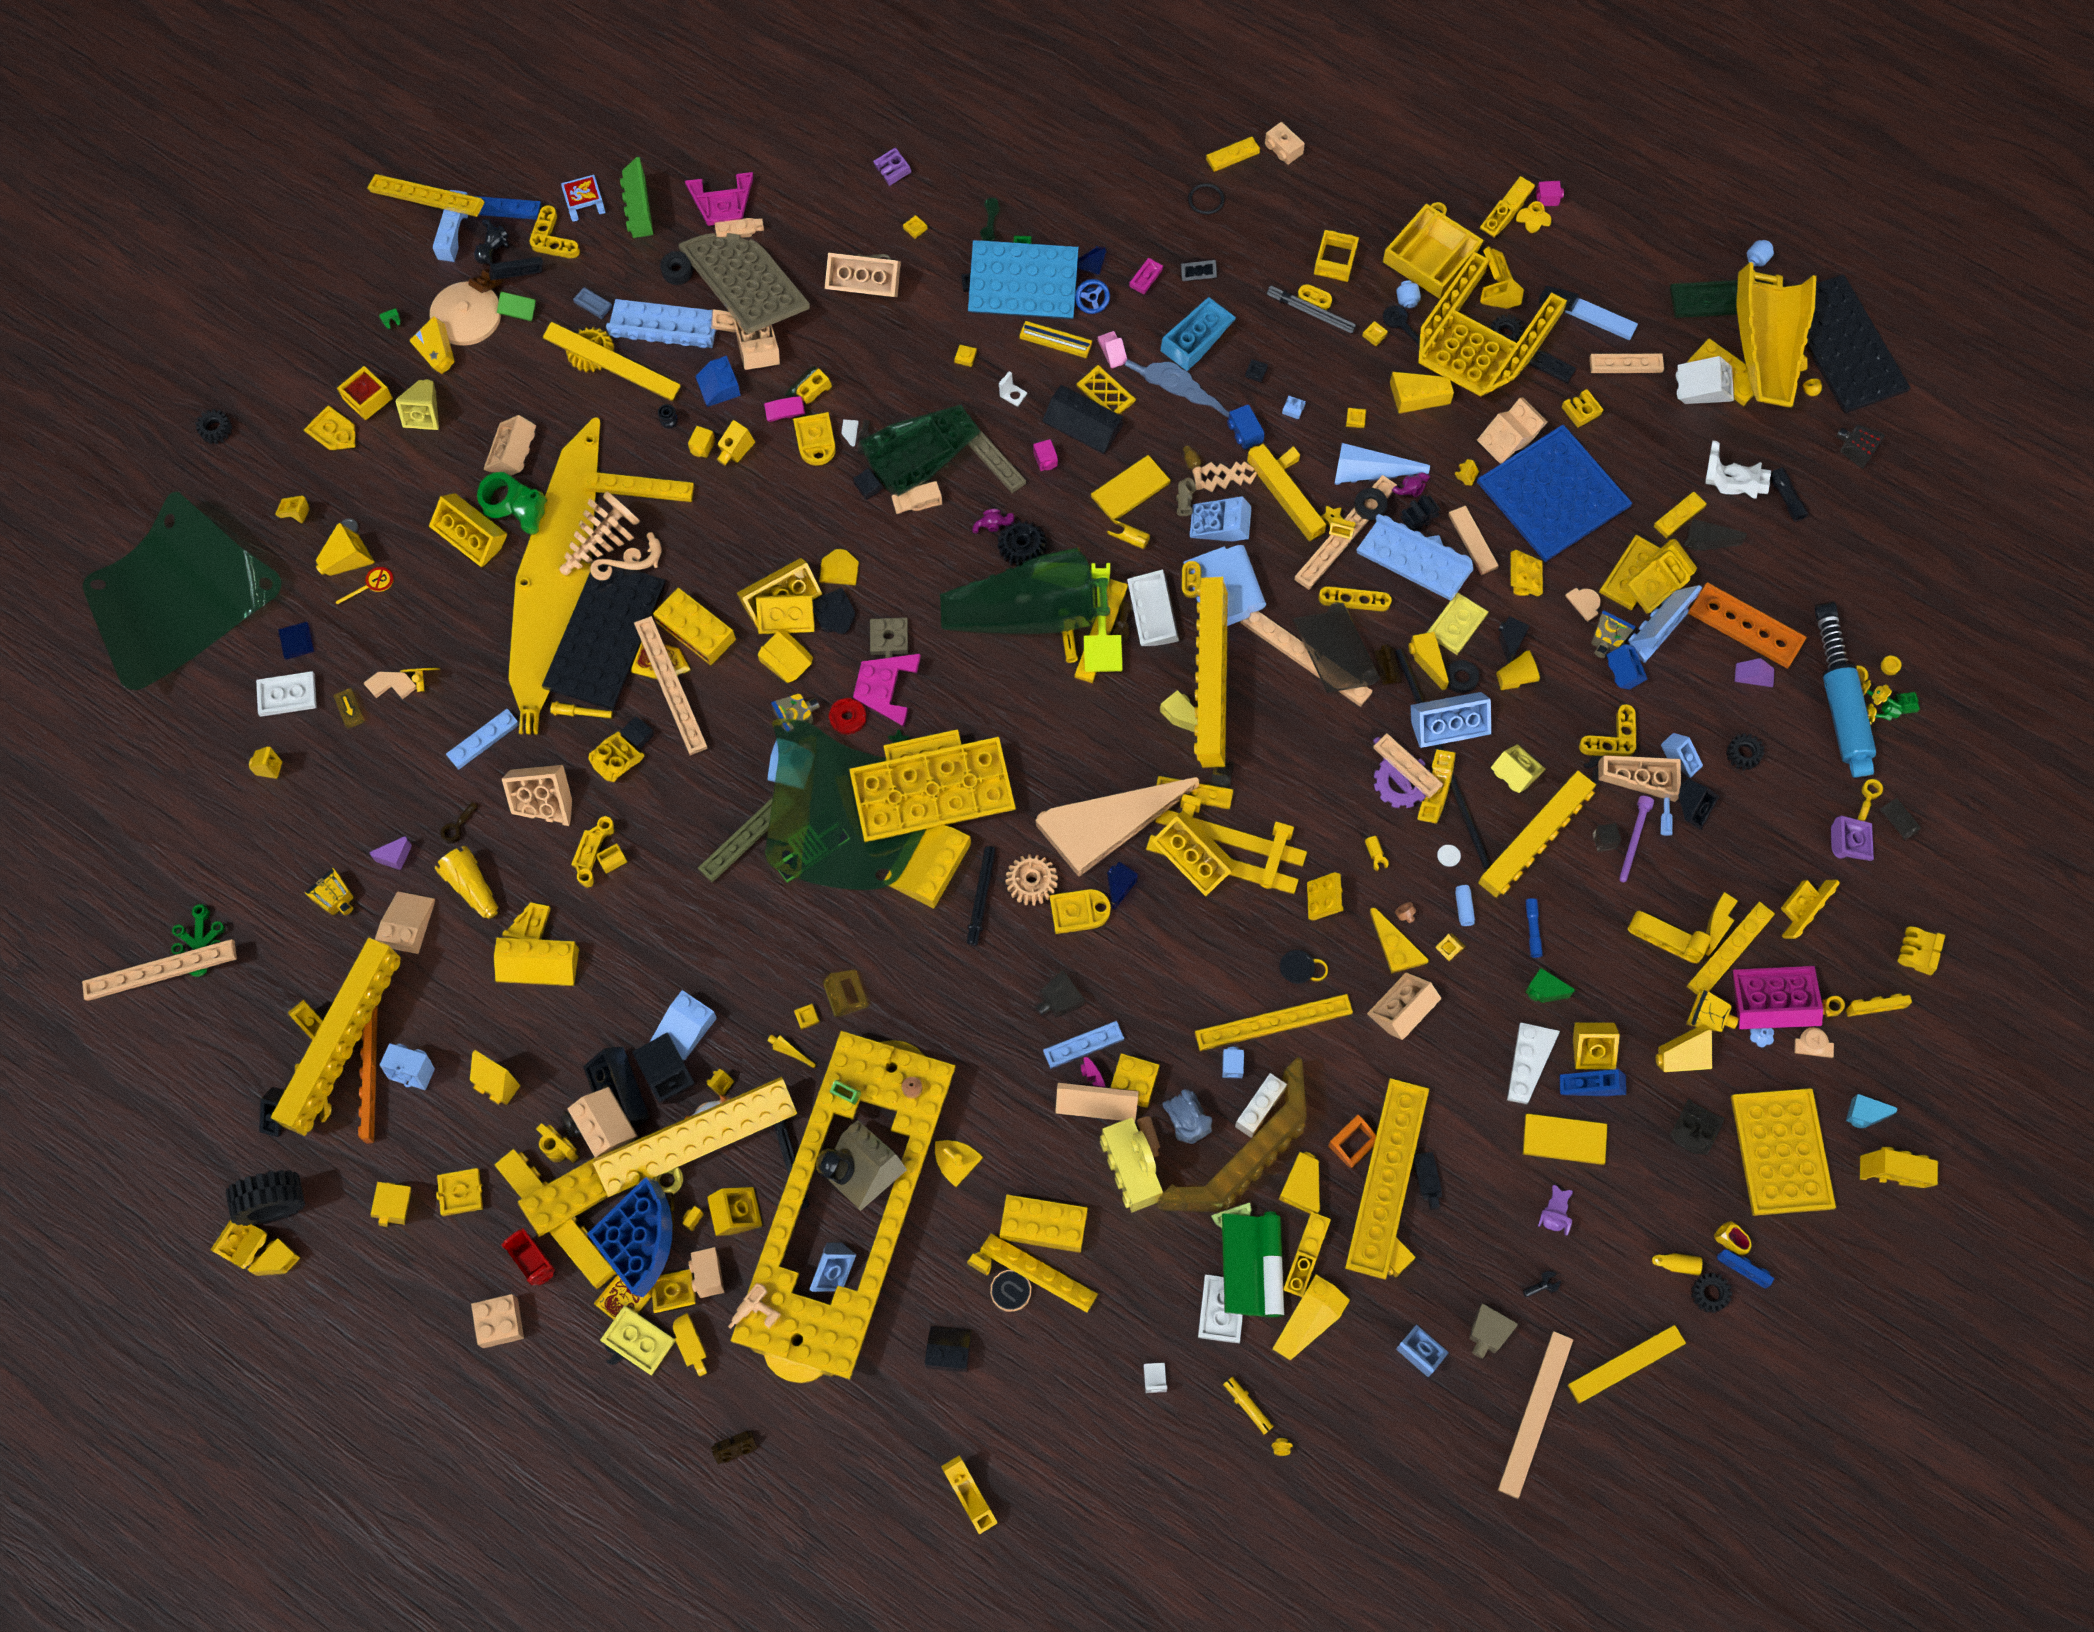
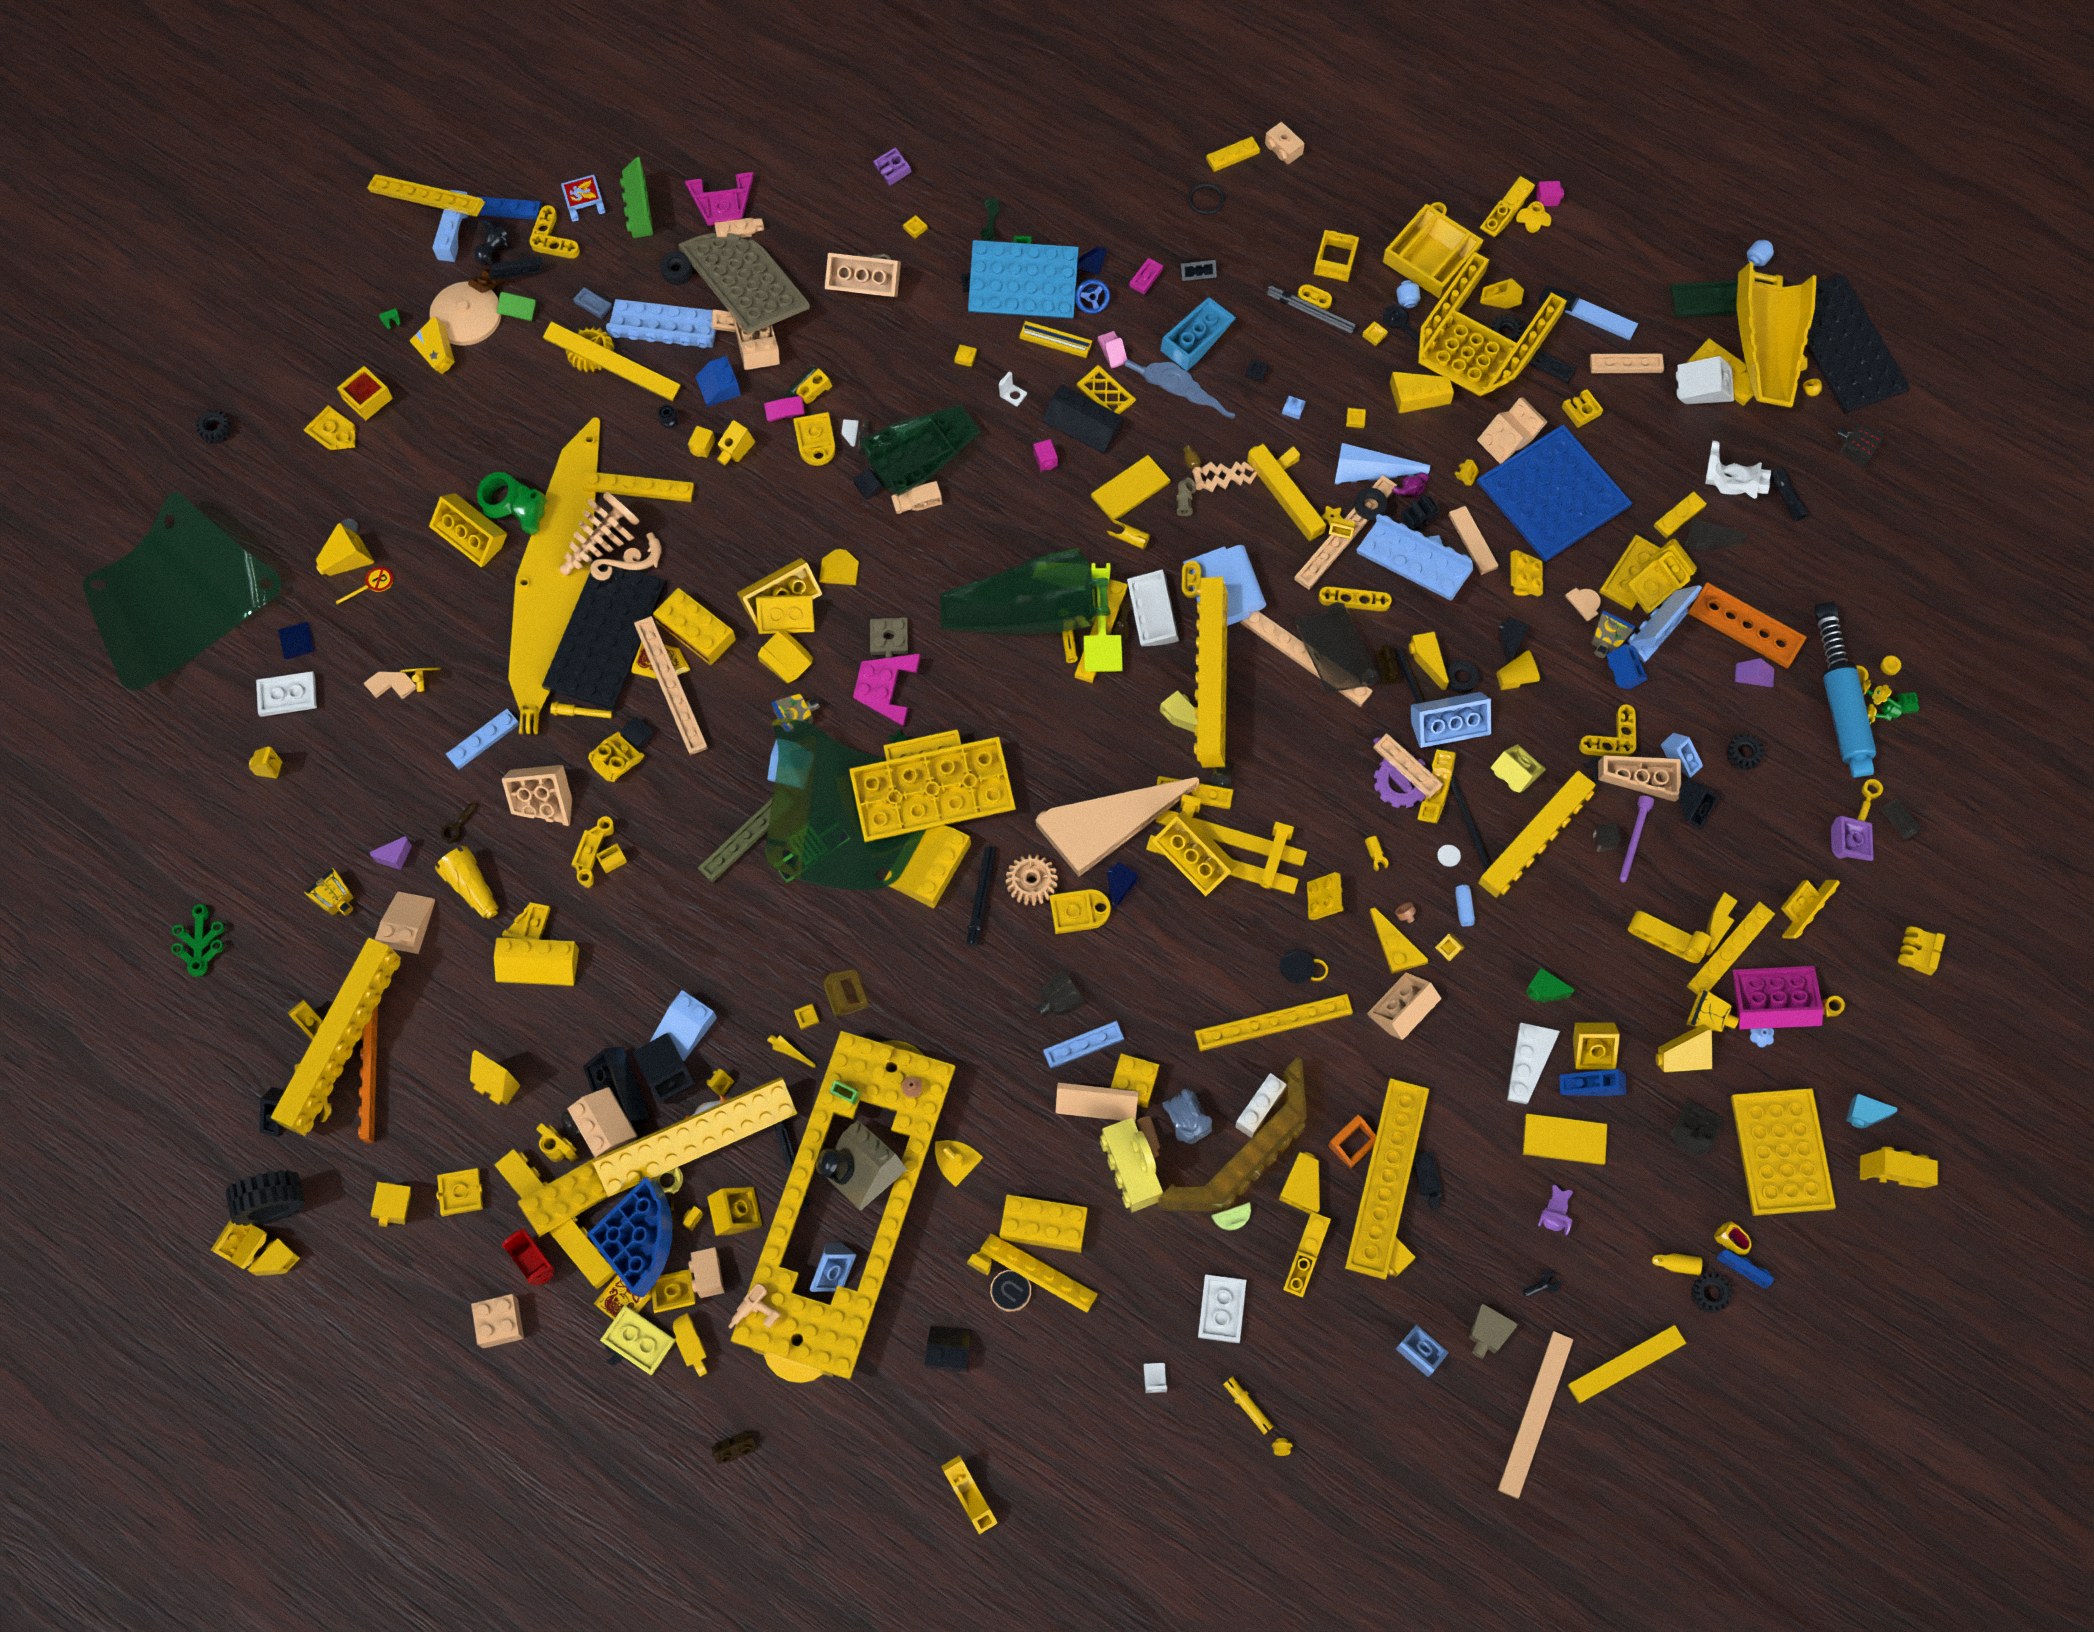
(159, 970): light nougat tile -> none
(293, 507): yellow slope -> none
(349, 708): clear yellow tile -> none
(407, 1065): light blue brick -> none
(419, 406): light yellow slope -> none
(510, 446): light nougat slope -> none
(834, 612): black plate -> none
(847, 726): red tile -> none
(993, 520): magenta piece -> none
(997, 462): dark tan tile -> none
(1022, 532): black gear -> none
(1091, 1072): dark pink slope -> none
(1221, 520): light blue slope -> none
(1232, 1063): light blue brick -> none
(1245, 426): blue brick -> none
(1253, 1265): green door -> none
(1314, 1314): yellow wedge -> none
(1458, 623): light yellow tile -> none
(1497, 264): yellow plate -> none
(1535, 940): blue piece -> none
(1666, 819): light blue axle -> none
(1815, 1043): light nougat piece -> none
(1878, 1004): yellow plate -> none

